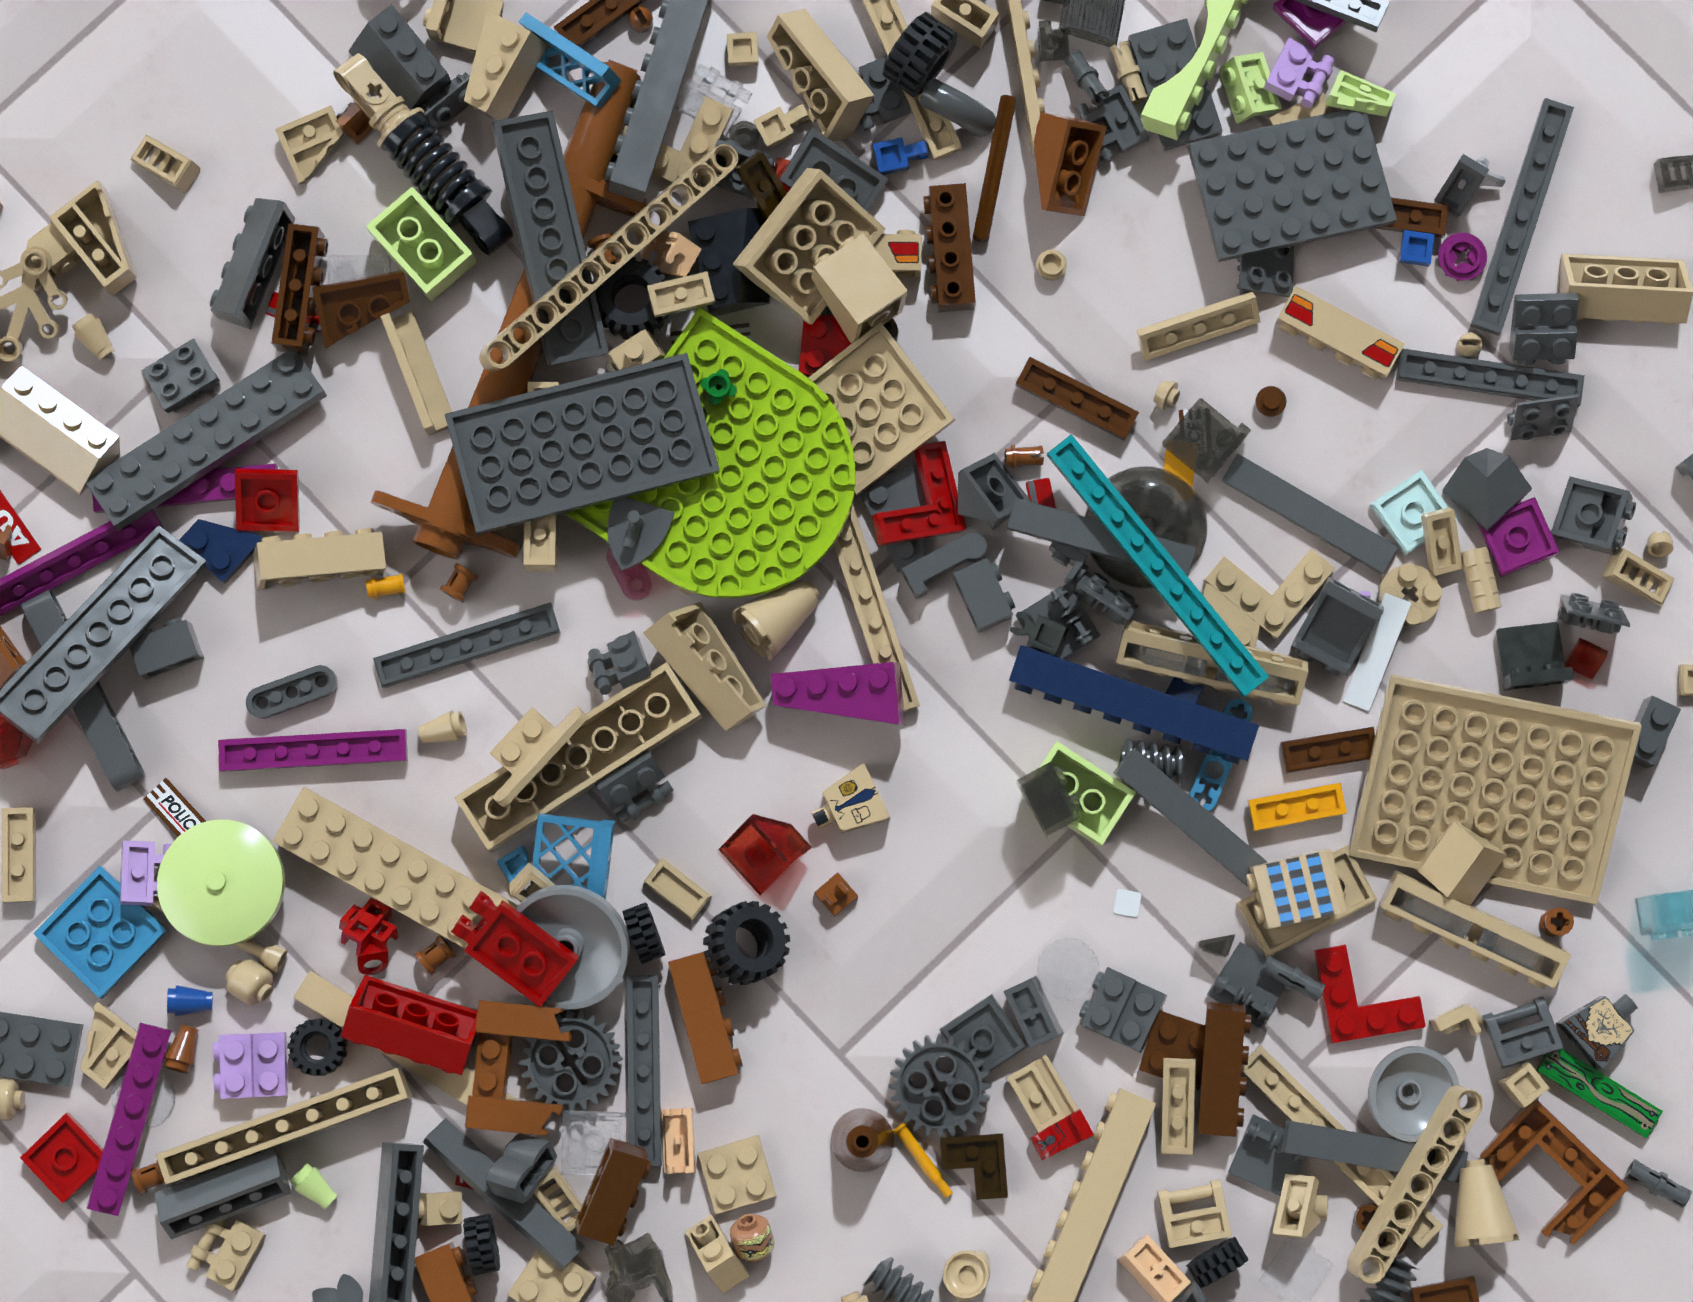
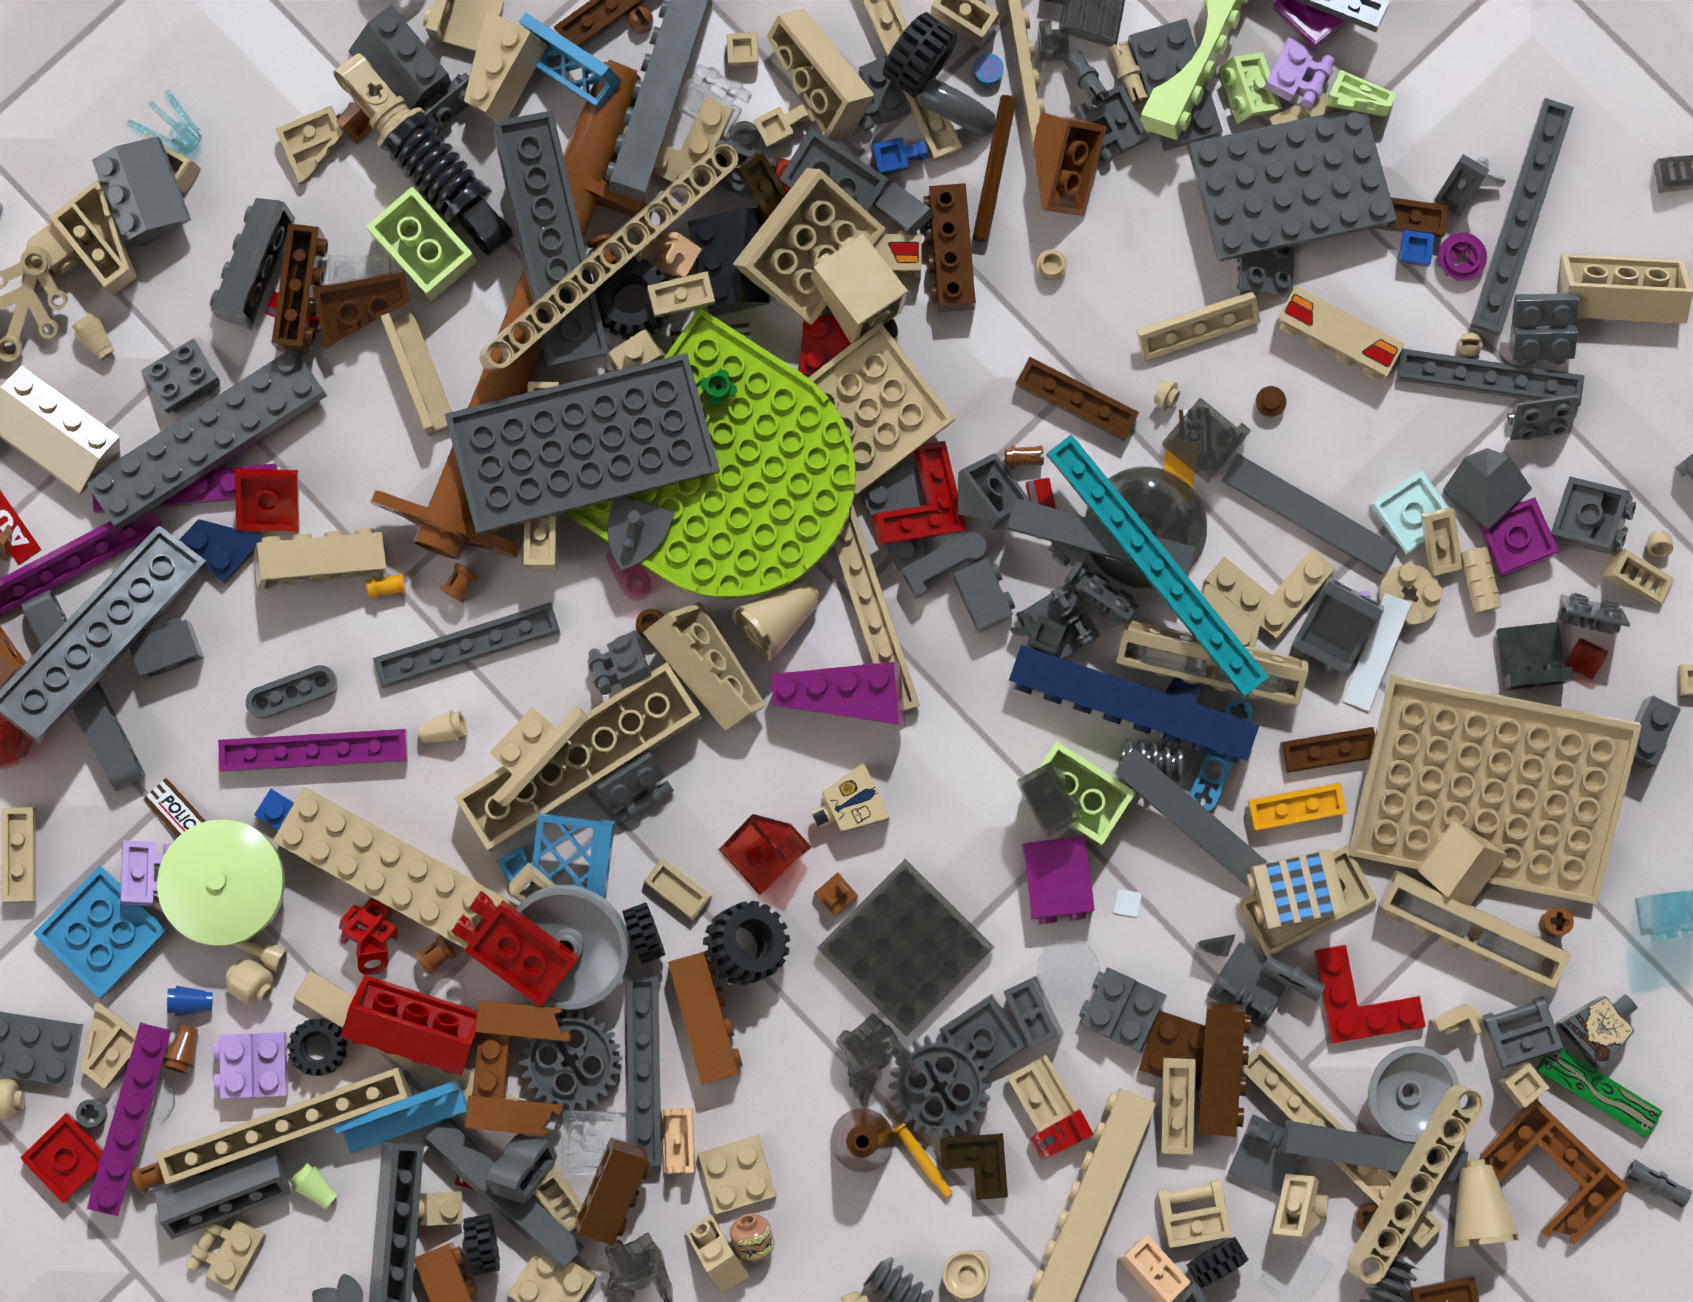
(98, 1106): none -> dark grey bush
(141, 191): none -> dark grey slope
(184, 136): none -> clear light blue plant
(274, 809): none -> blue plate
(403, 1116): none -> dark azure fence
(647, 619): none -> reddish brown plate
(871, 1050): none -> clear smoke helmet
(903, 208): none -> dark grey tile
(905, 947): none -> clear smoke plate
(988, 69): none -> dark azure tile
(1058, 879): none -> magenta panel

